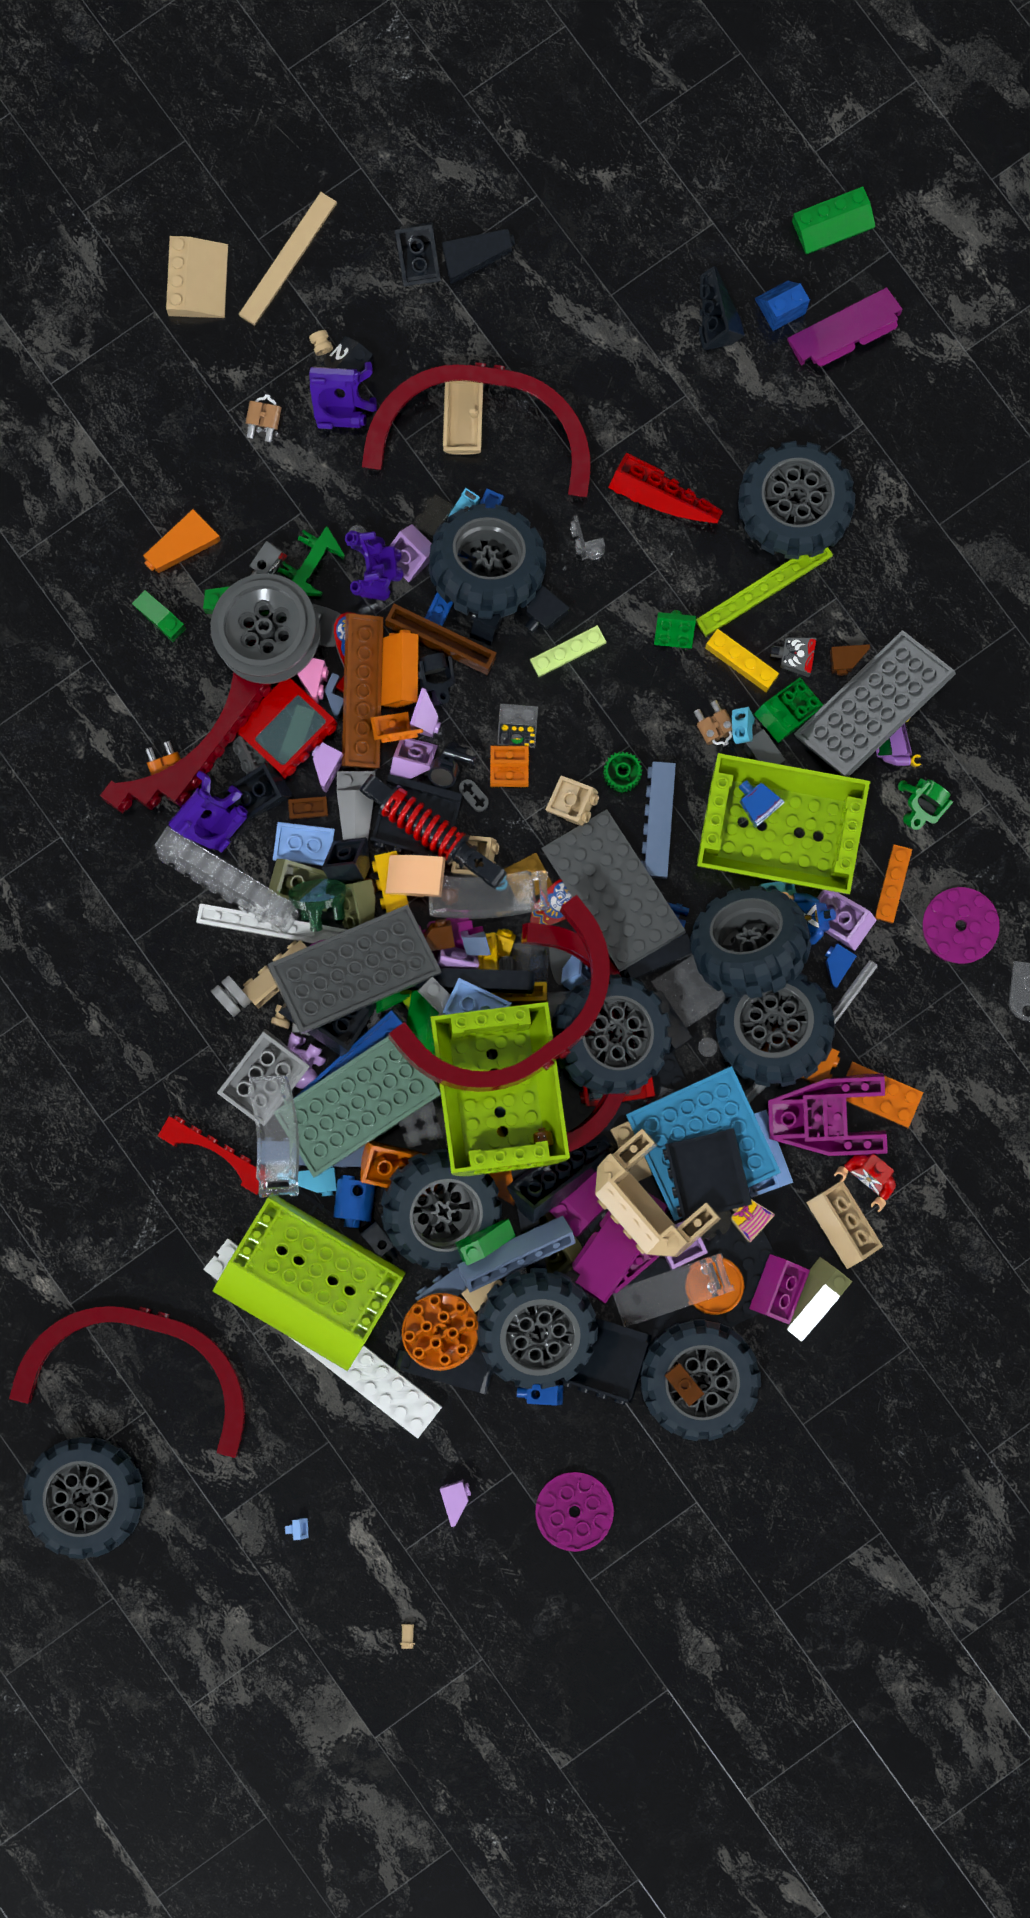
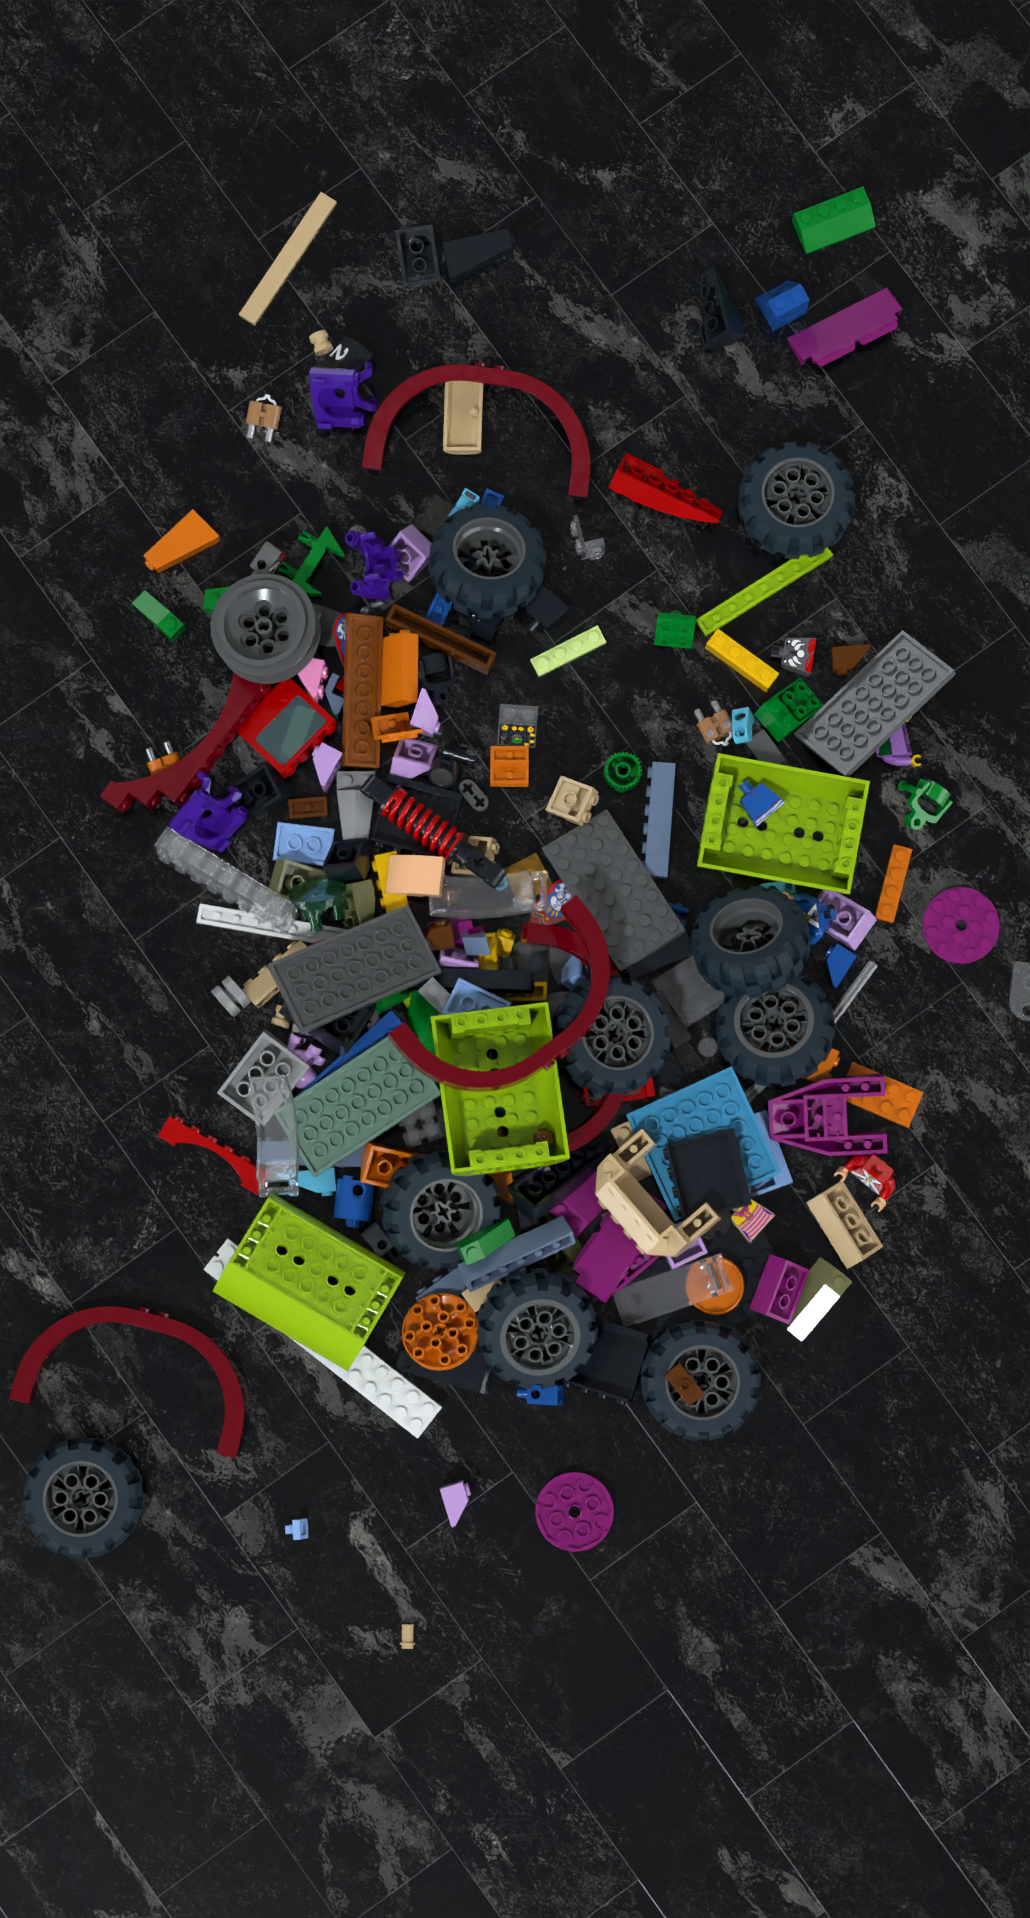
(196, 277): tan slope -> none

